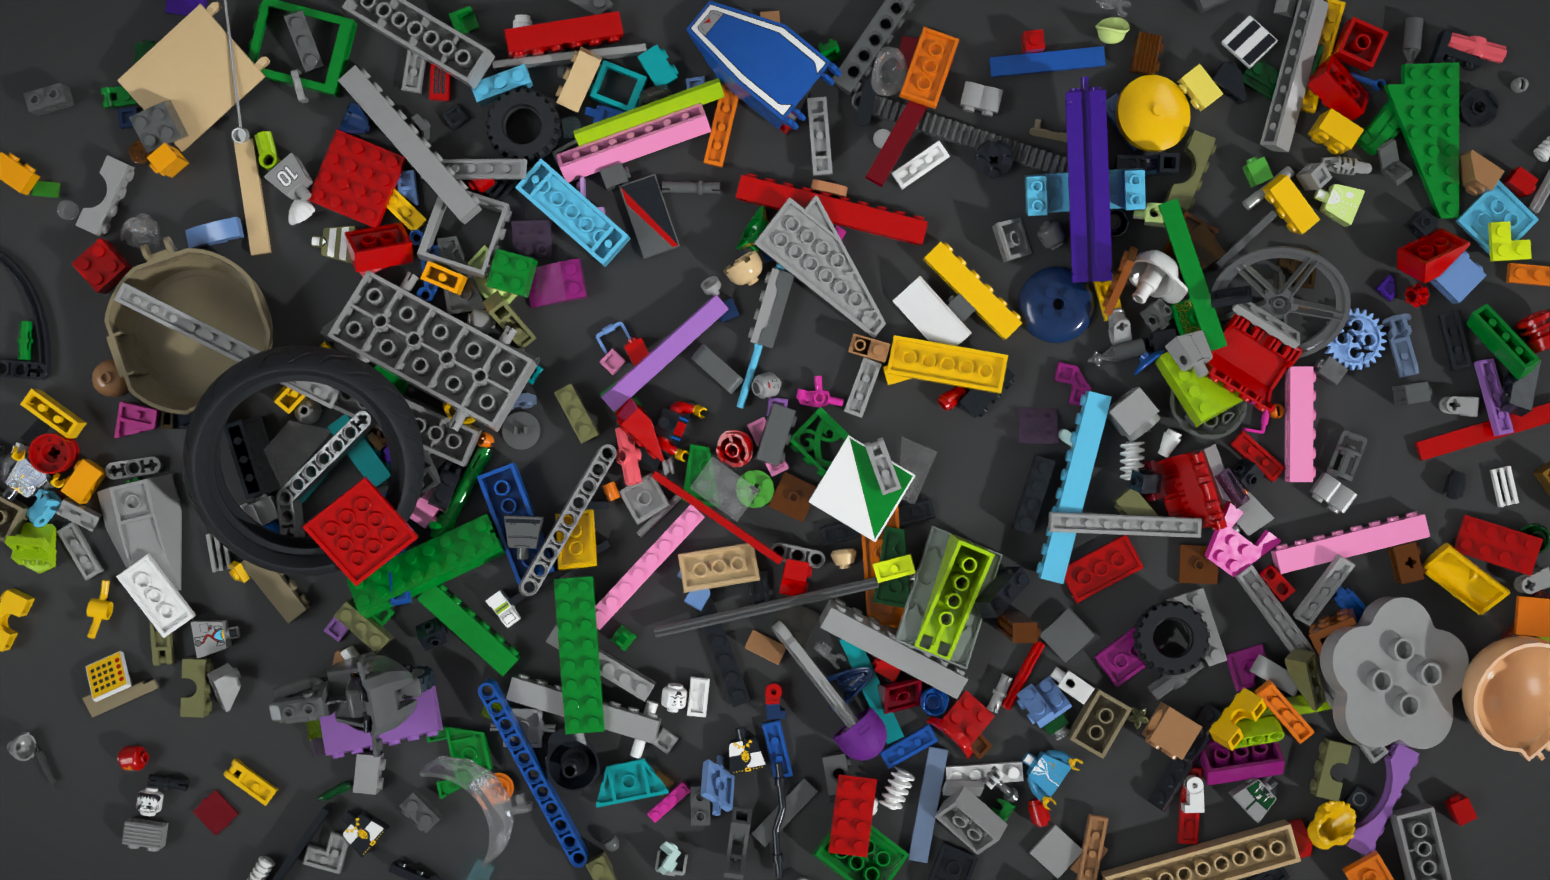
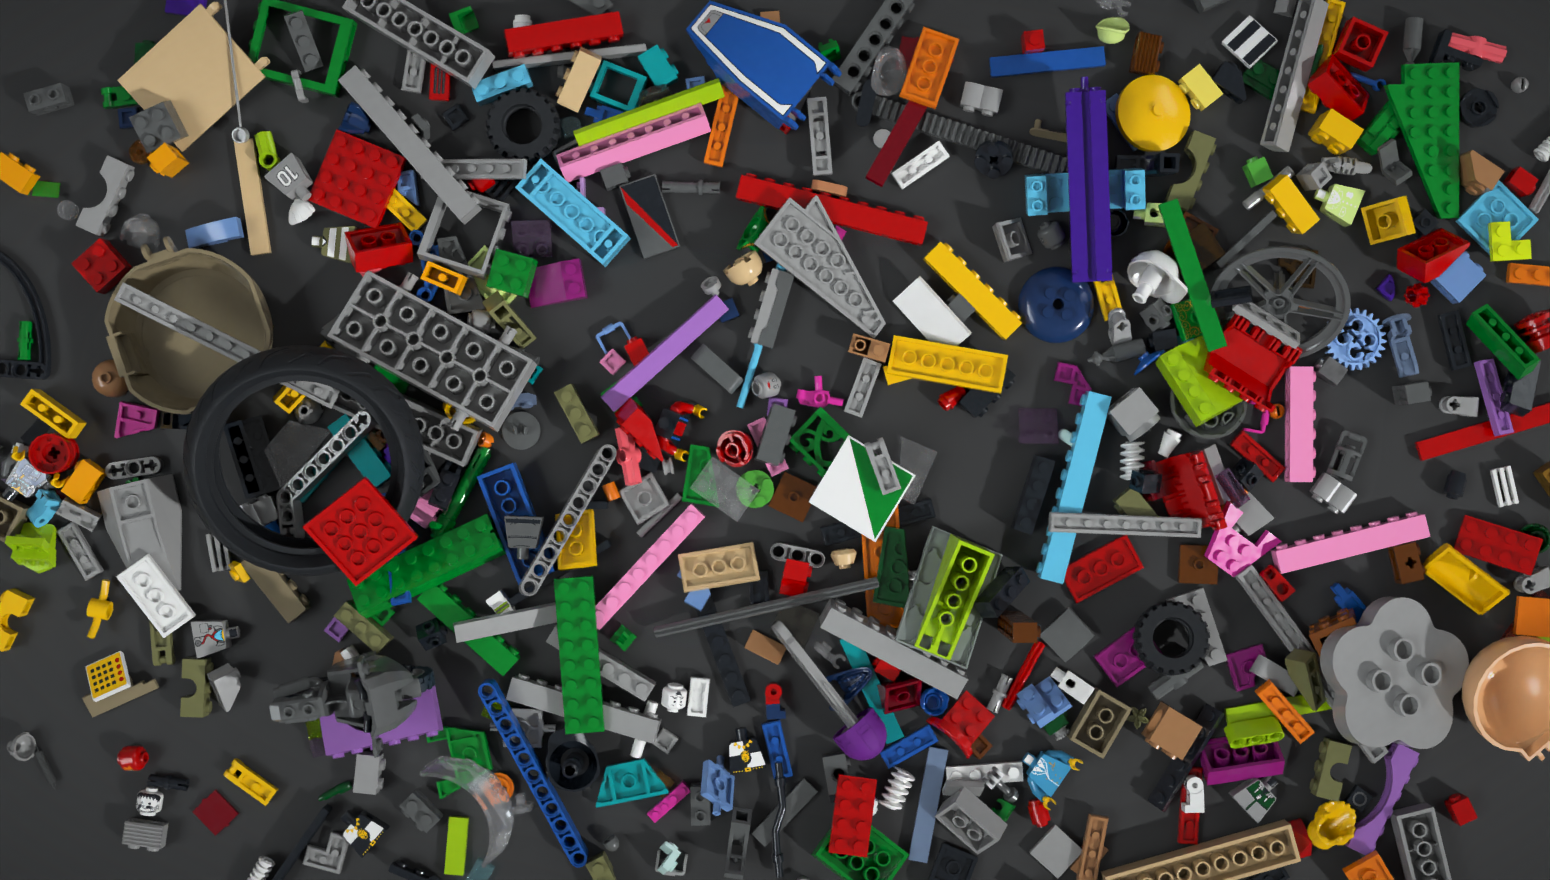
(456, 845): none -> lime tile
(505, 622): none -> light grey tile
(716, 516): red tile -> none
(894, 568): neon yellow plate -> none
(1119, 280): dark orange plate -> none
(1191, 352): light grey torso -> none
(1244, 705): yellow arch -> none
(1323, 589): light grey plate -> none
(1388, 220): none -> yellow brick

